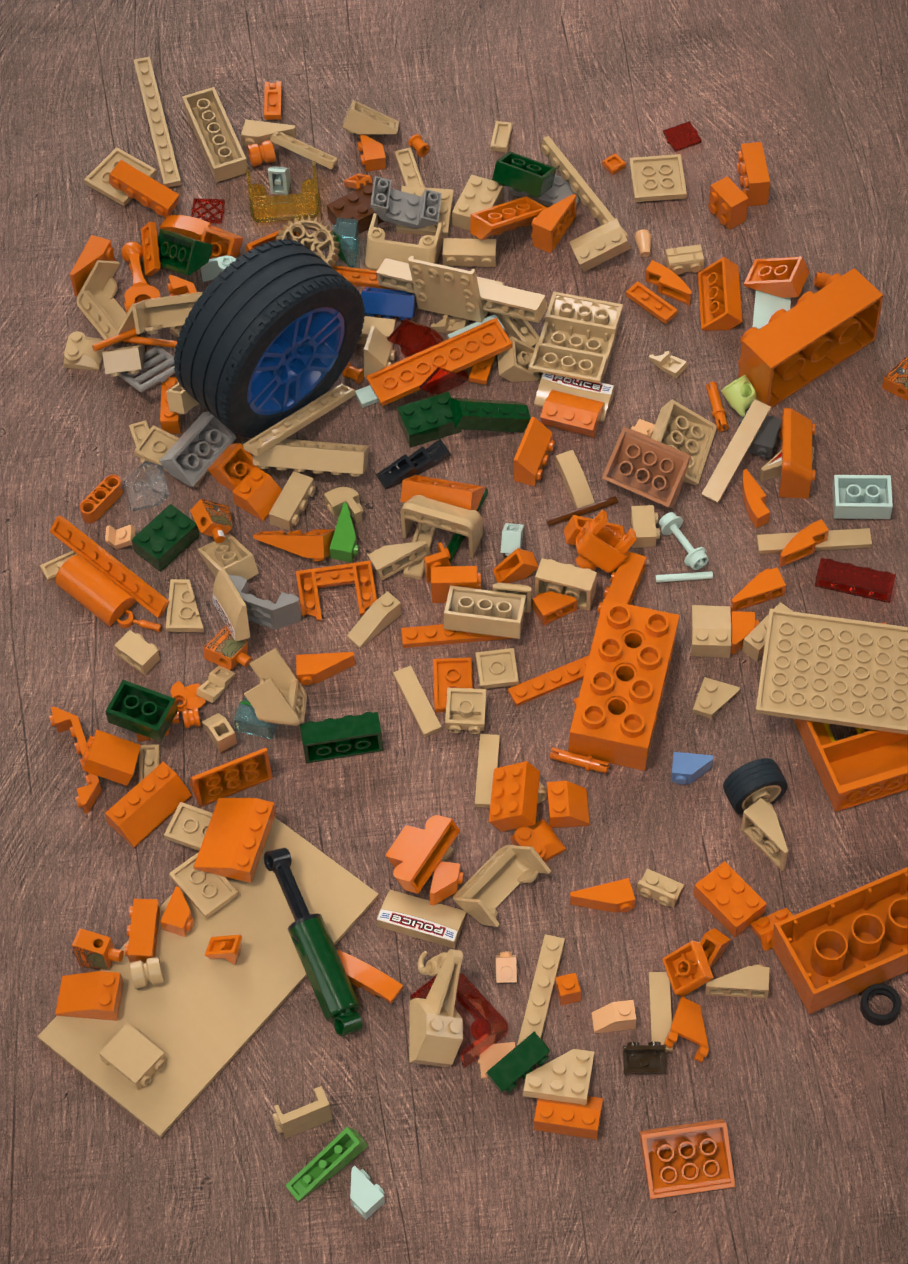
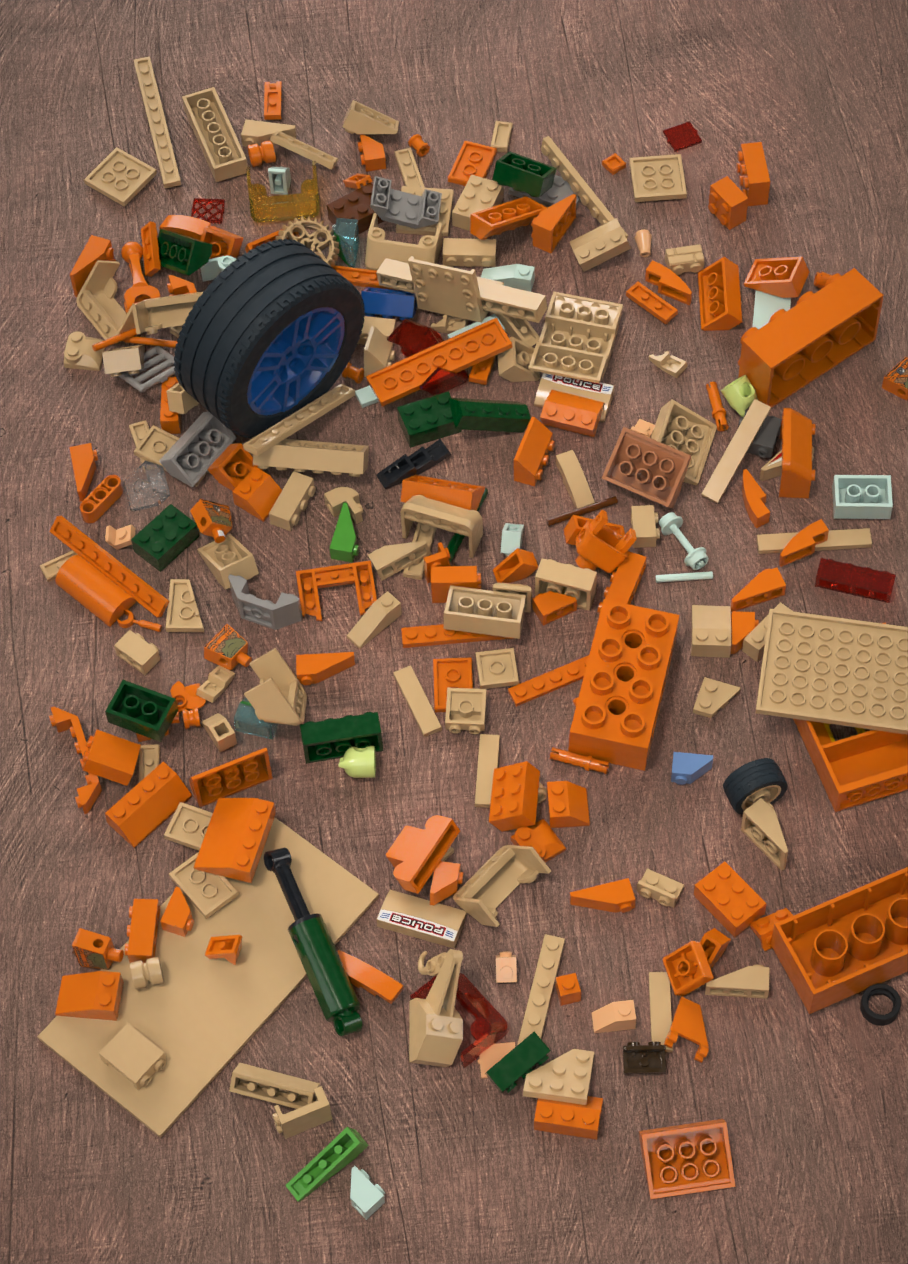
(84, 467): none -> orange slope
(143, 188): orange brick -> none
(230, 606): tan slope -> none
(272, 1086): none -> tan brick
(310, 544): orange wedge -> none
(359, 762): none -> yellowish green piece
(473, 160): none -> orange tile
(513, 275): none -> light aqua slope

